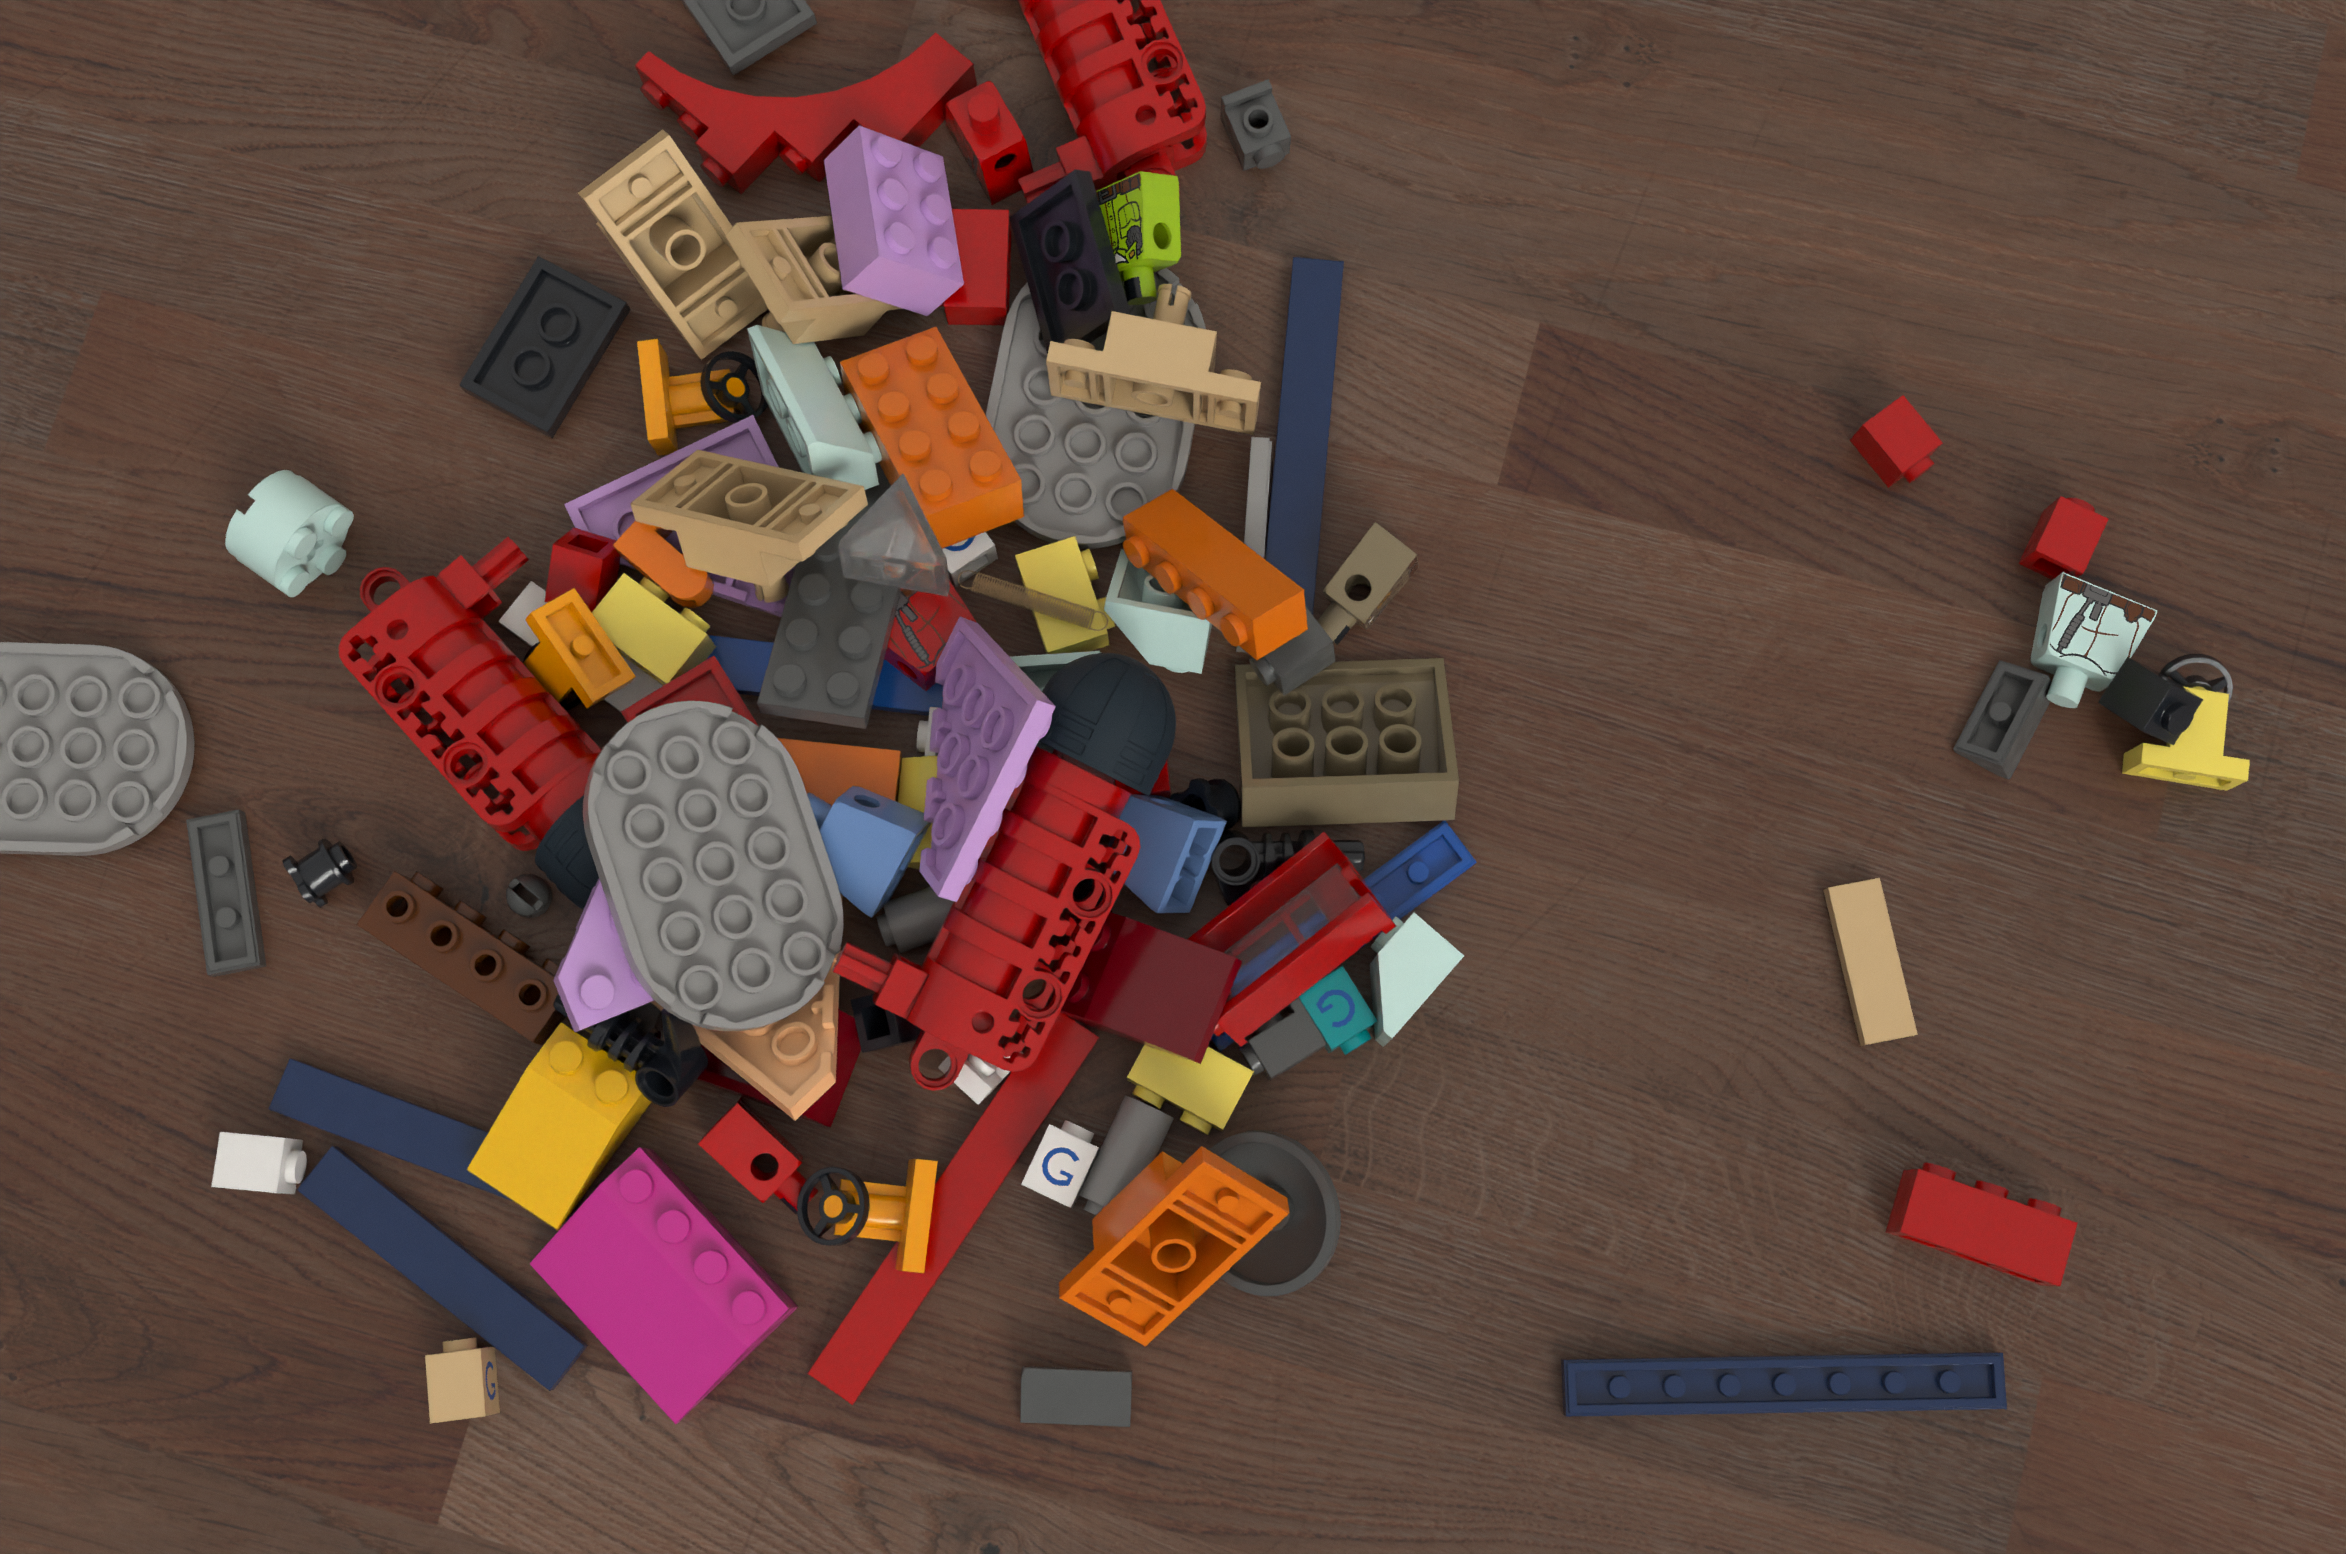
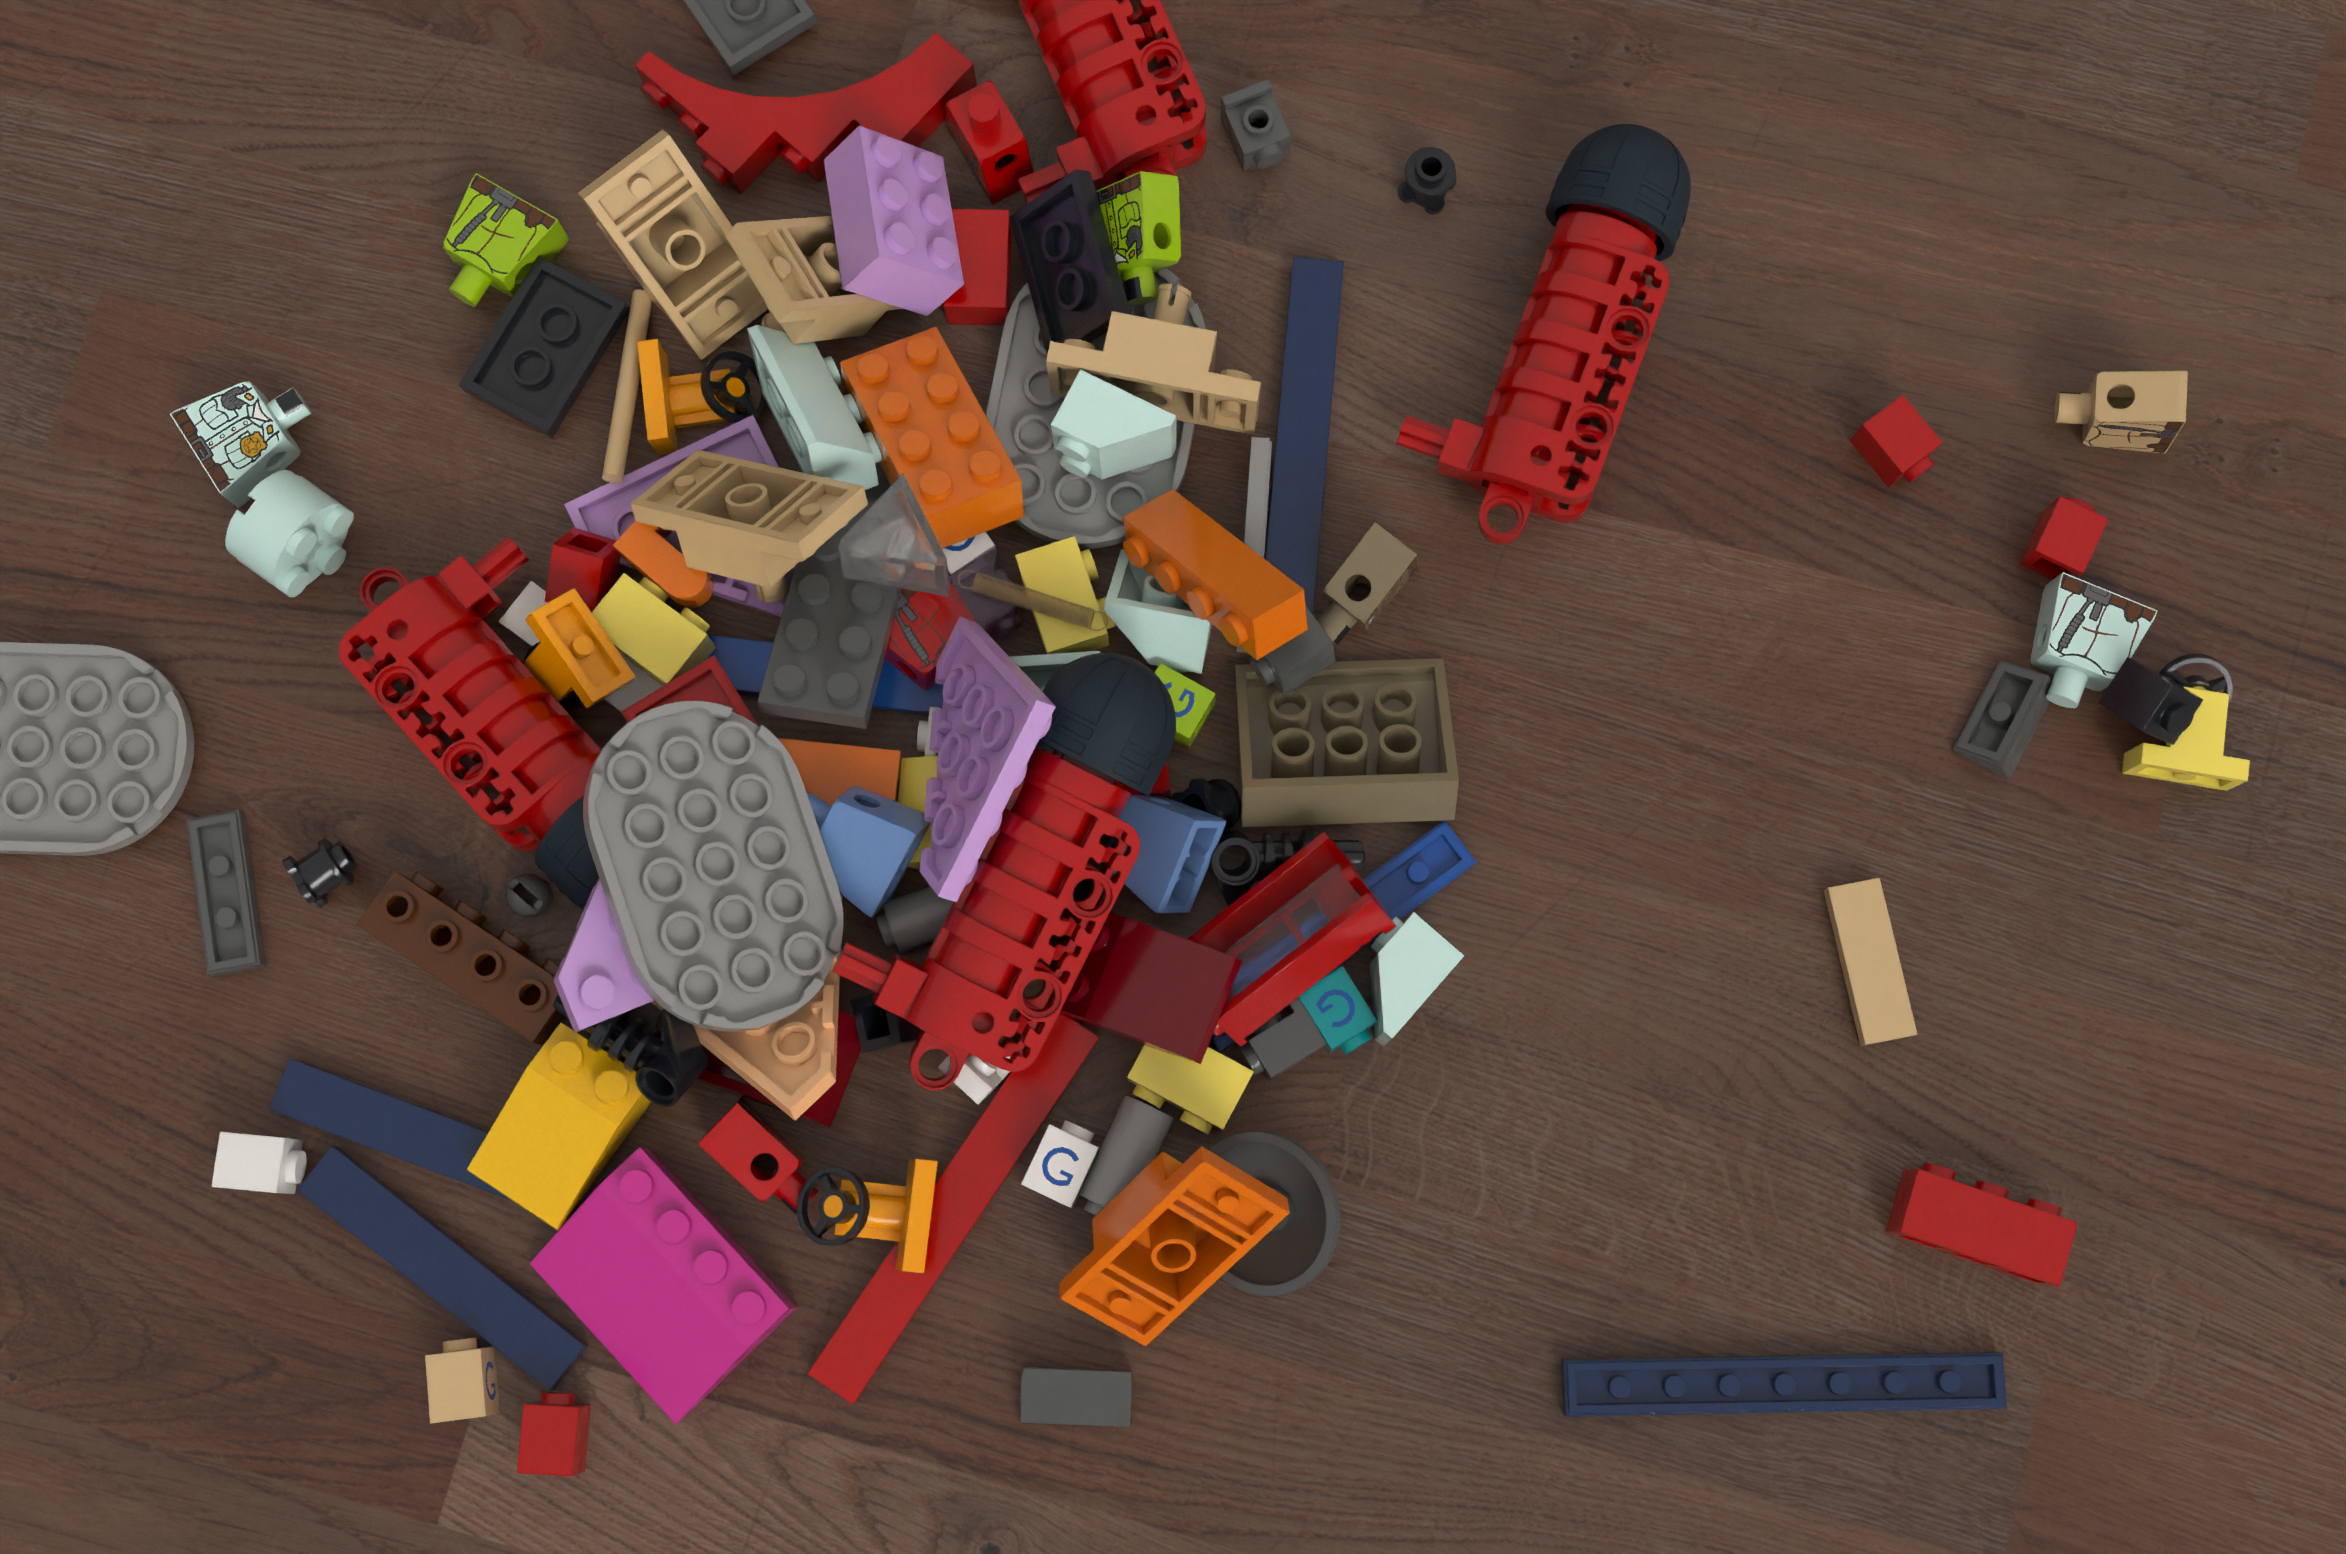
(242, 436): none -> light aqua torso
(498, 240): none -> lime torso
(554, 1435): none -> red brick
(626, 388): none -> tan bar
(993, 615): none -> window
(1109, 430): none -> light aqua slope
(1190, 701): none -> lime brick
(1425, 189): none -> black brick
(1613, 220): none -> red piece
(2128, 409): none -> tan torso

